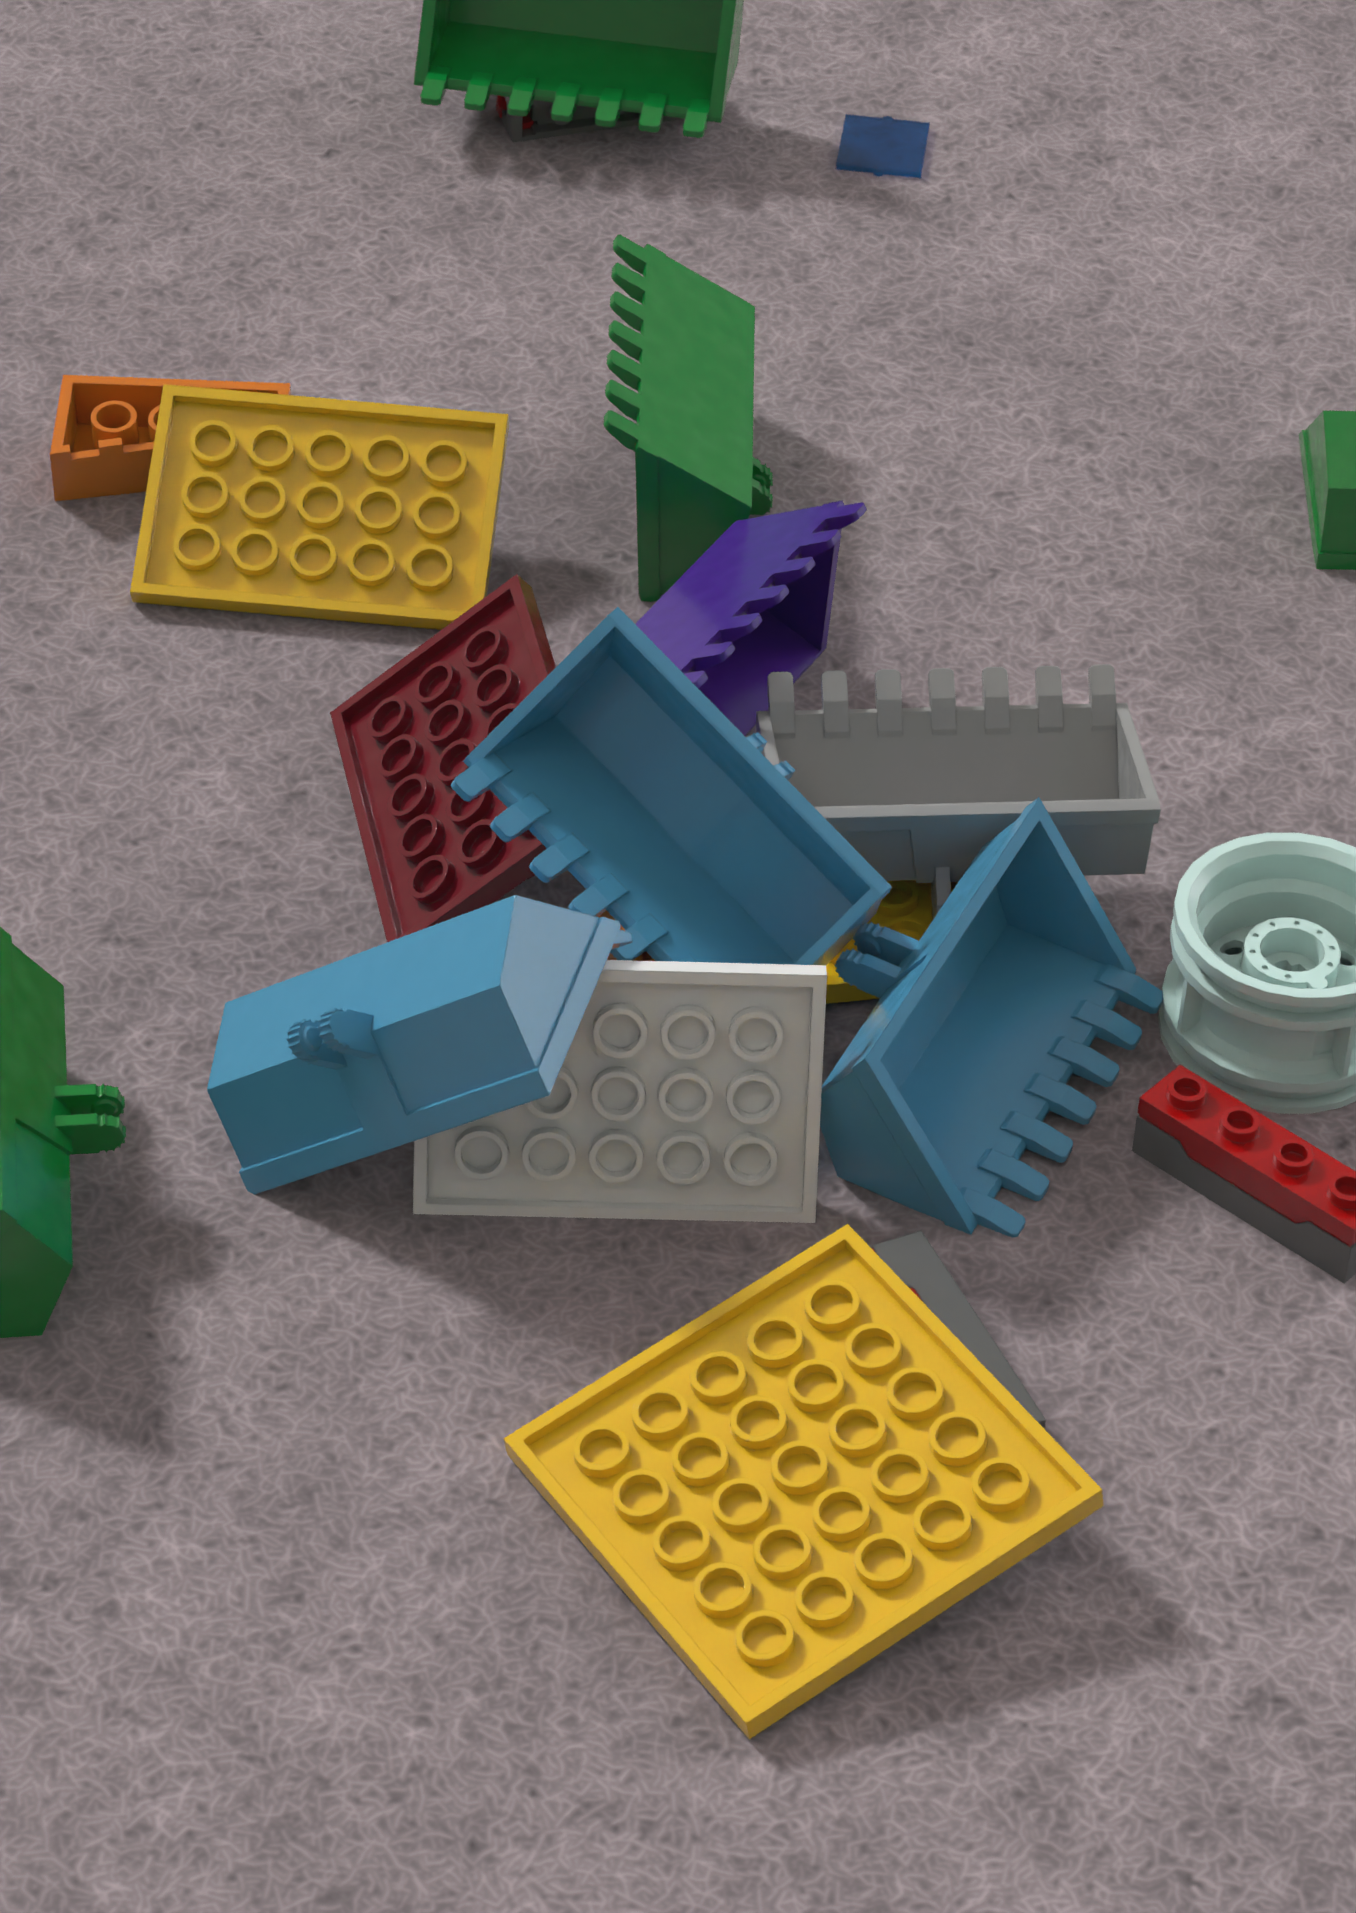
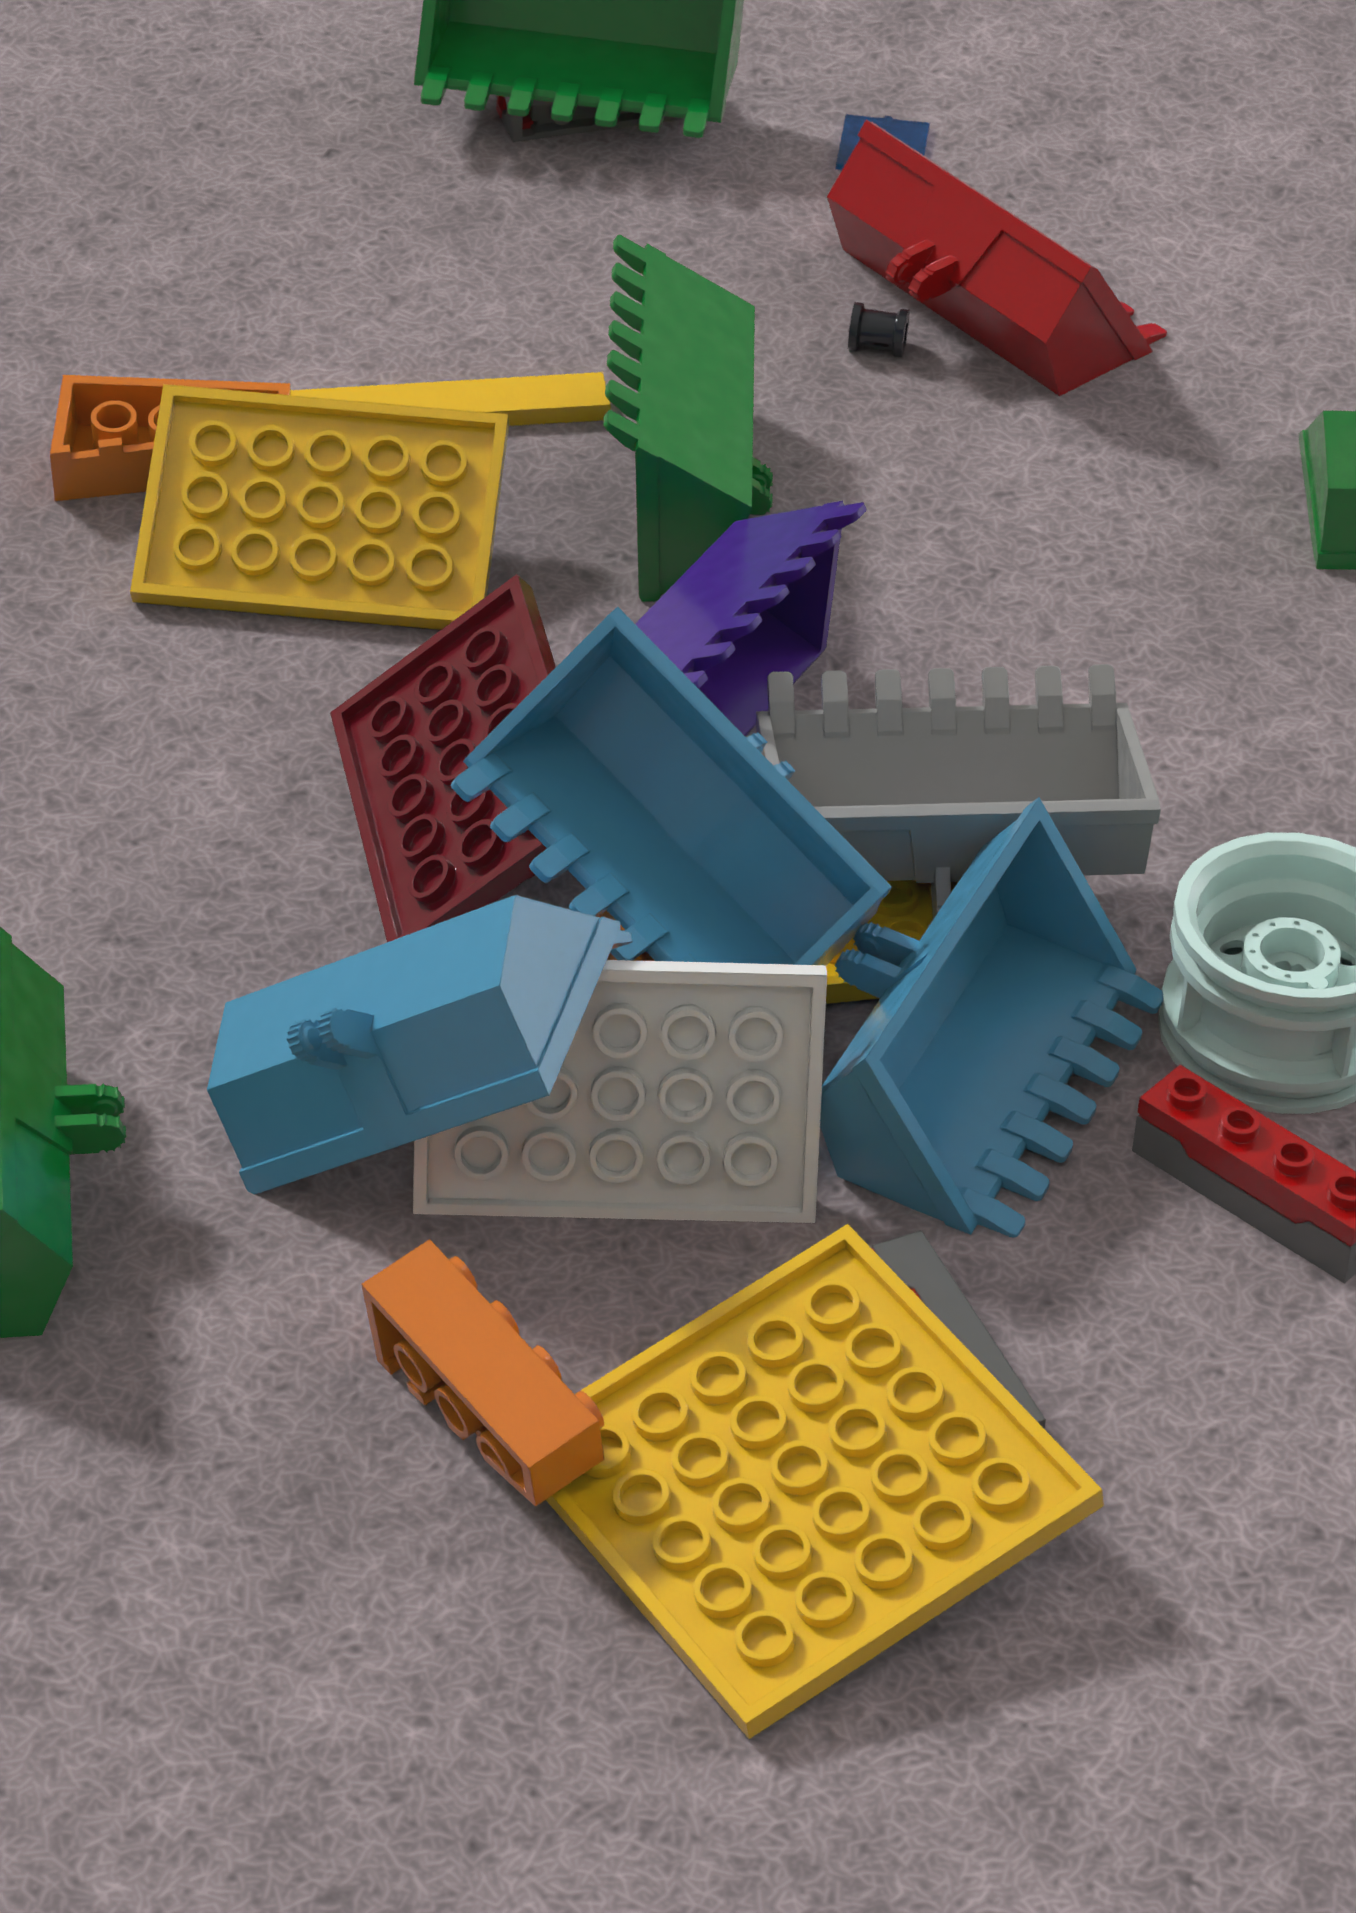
(481, 1372): none -> orange wedge
(524, 399): none -> yellow tile
(878, 329): none -> black bush
(981, 266): none -> red piece

